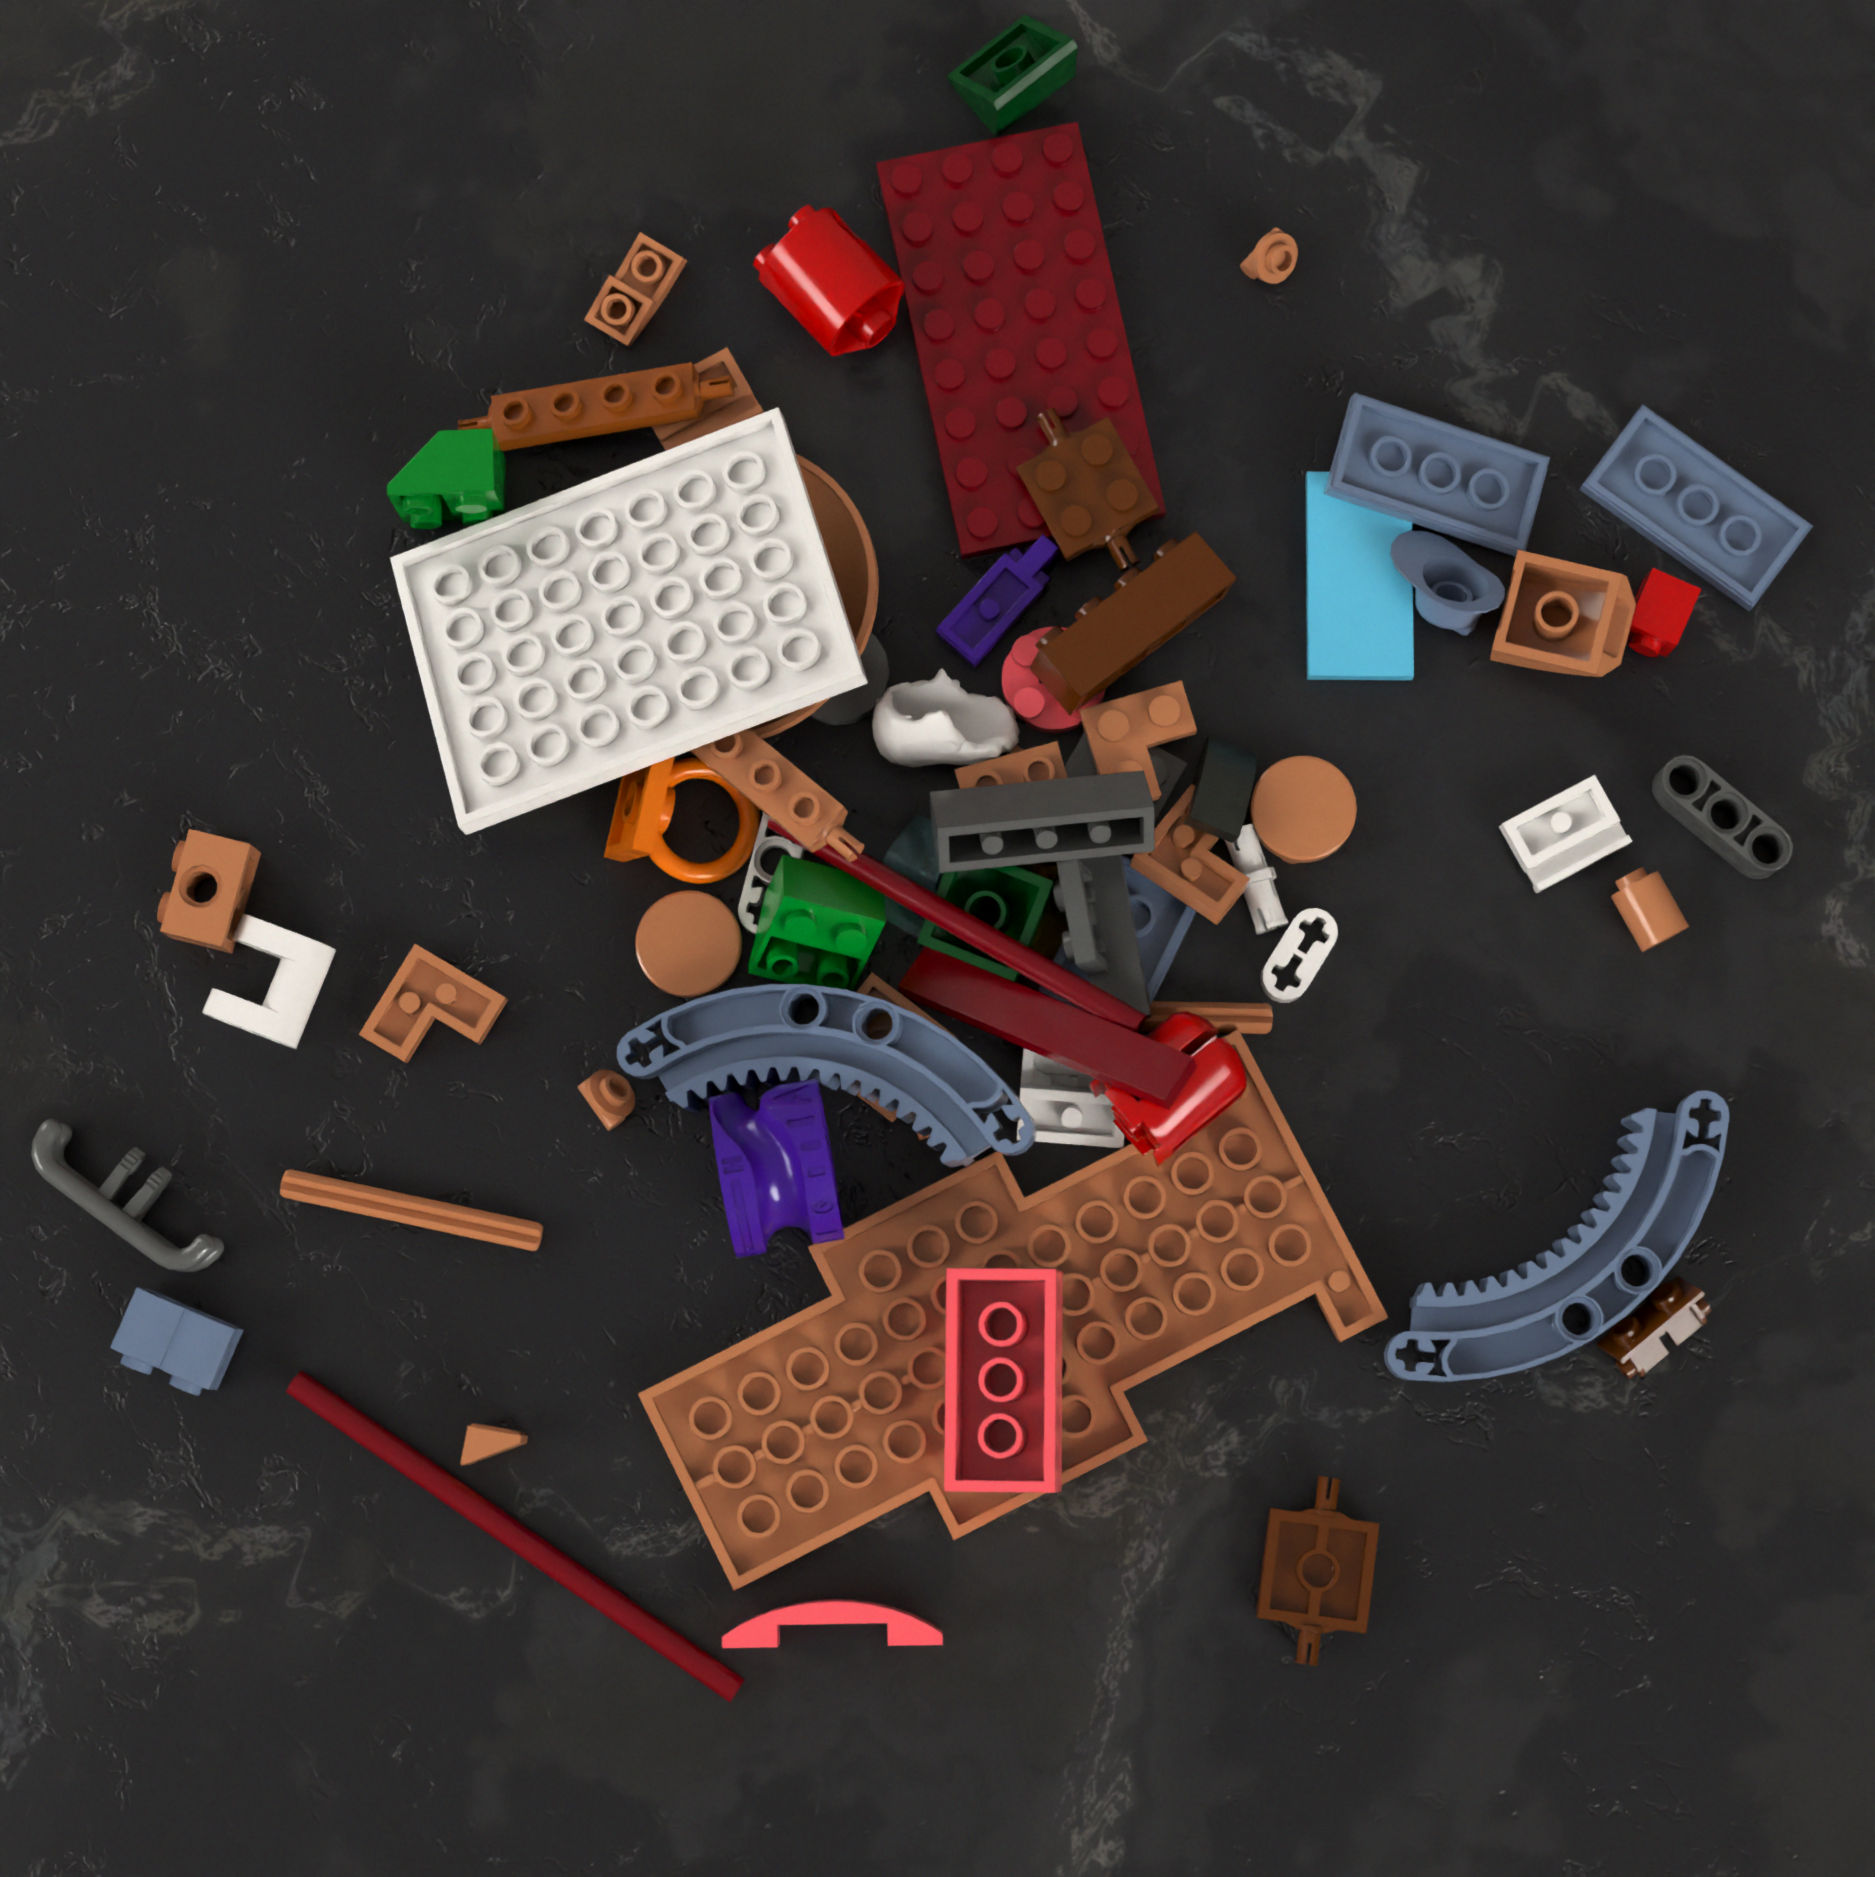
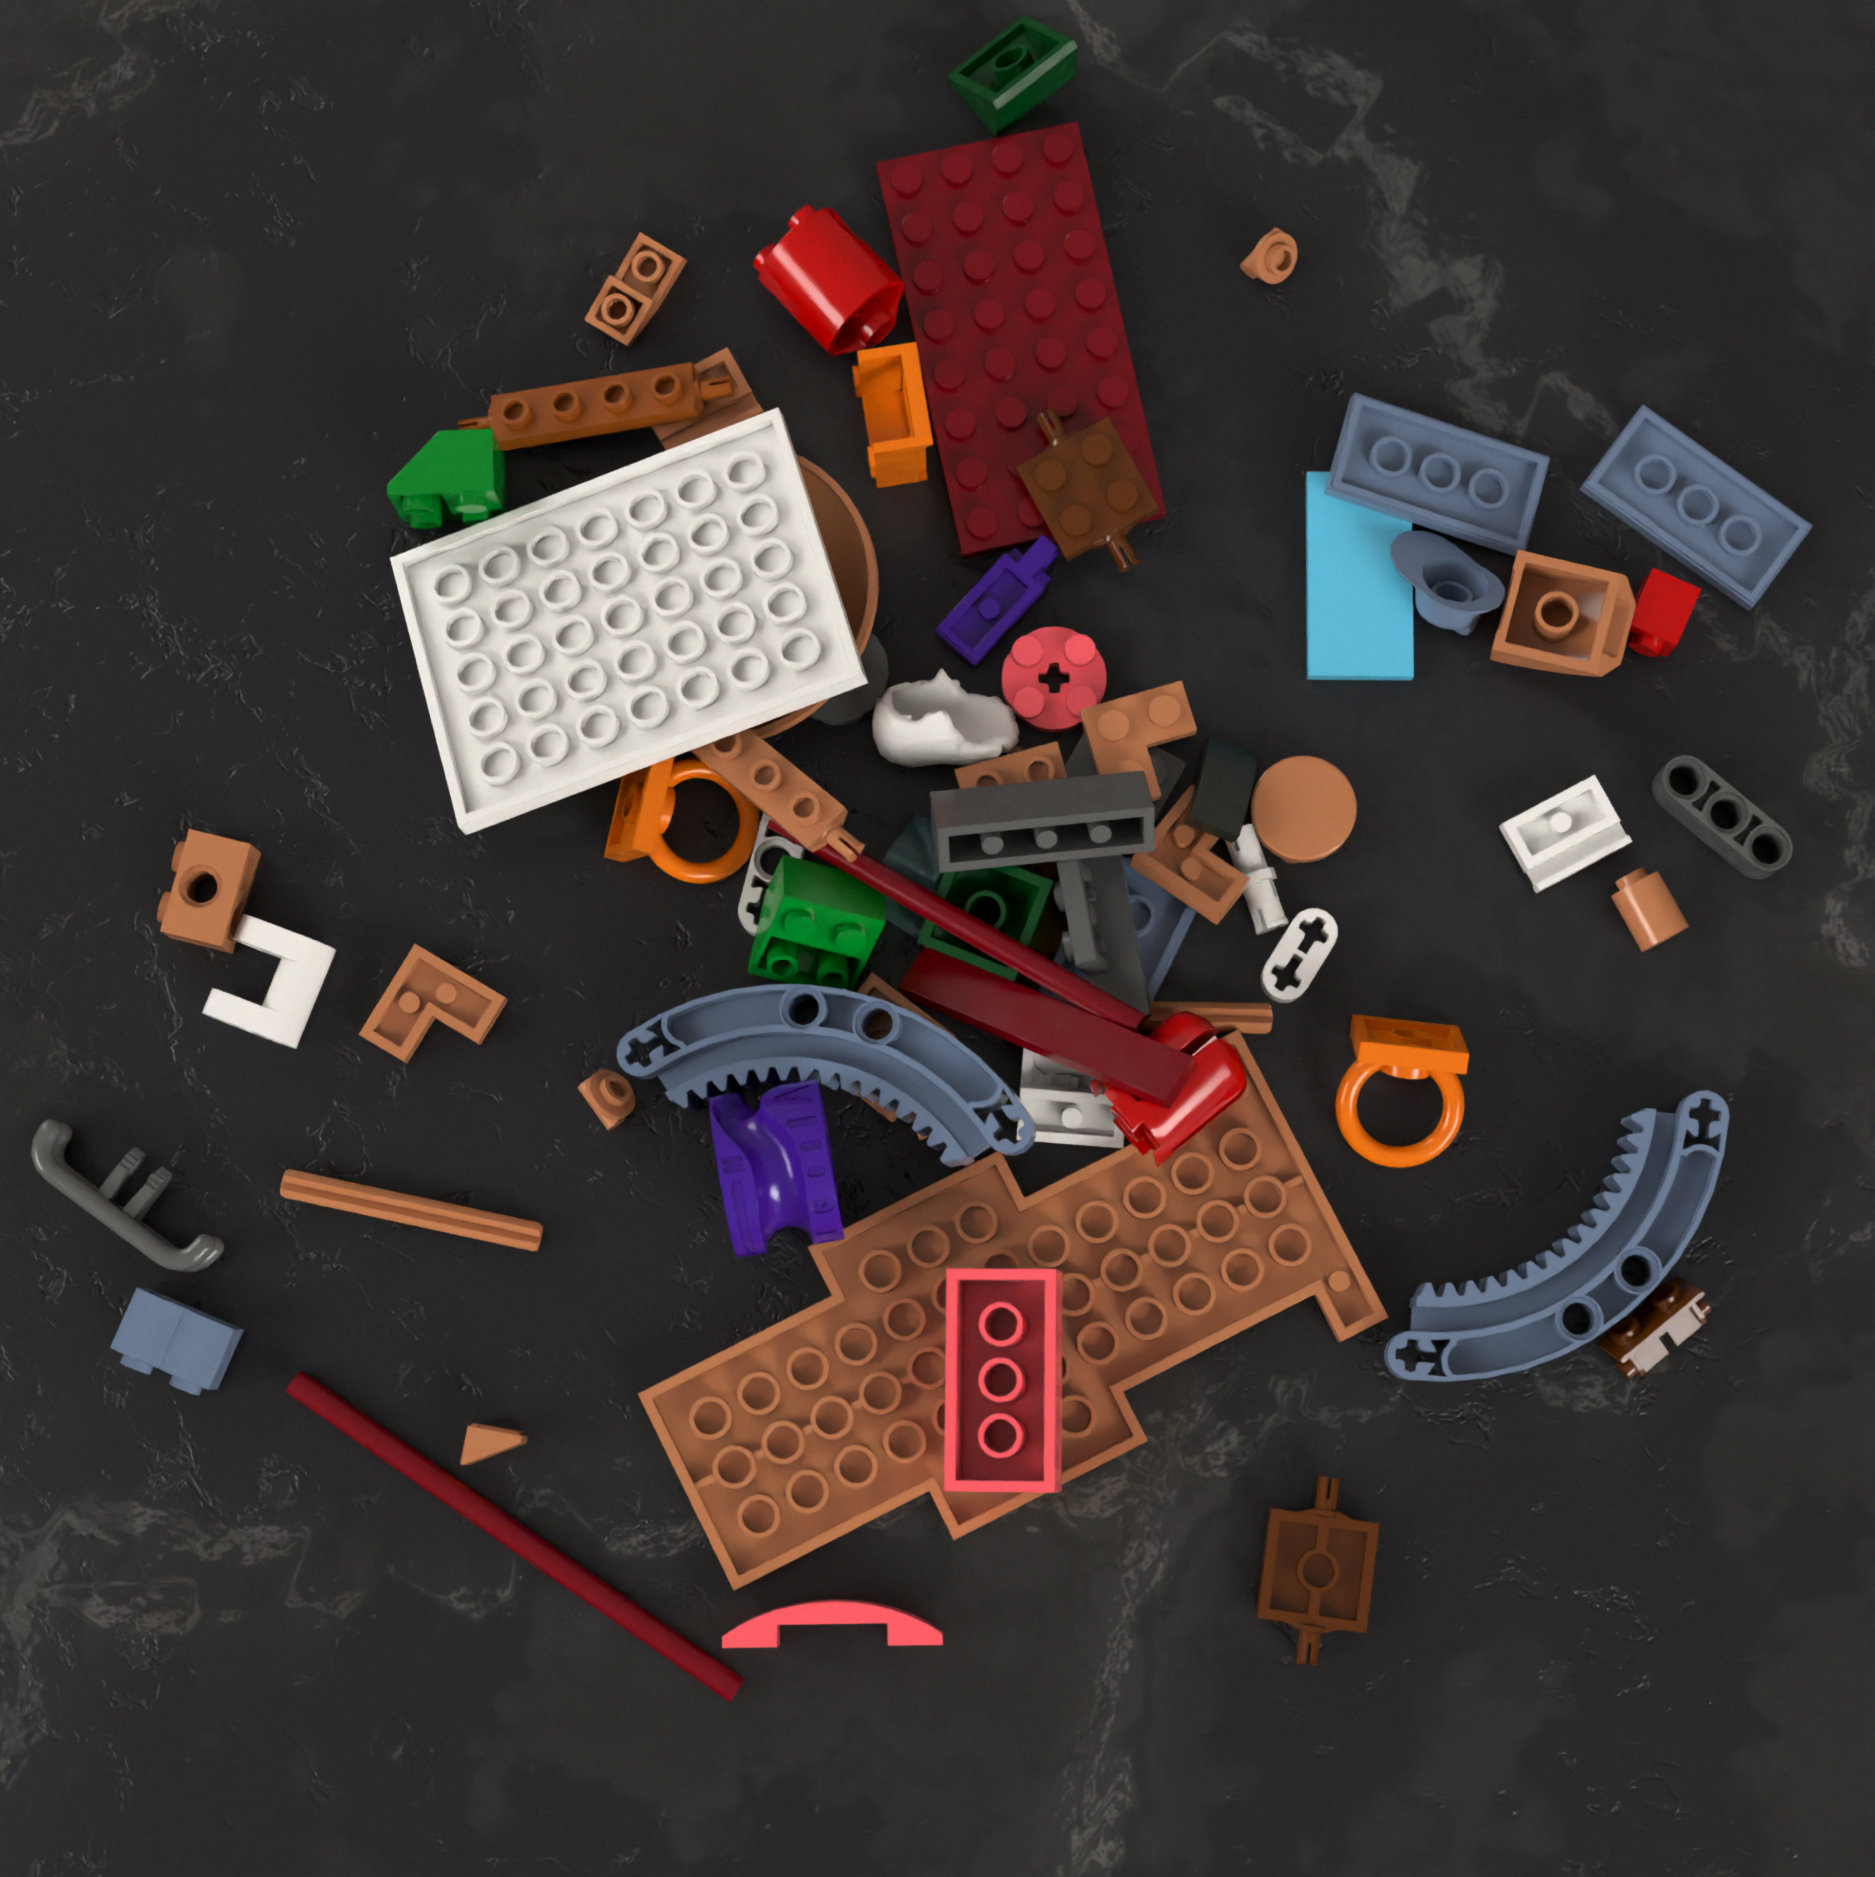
(689, 944): nougat tile -> none
(894, 413): none -> orange piece
(1131, 622): reddish brown brick -> none
(1407, 1052): none -> orange tile

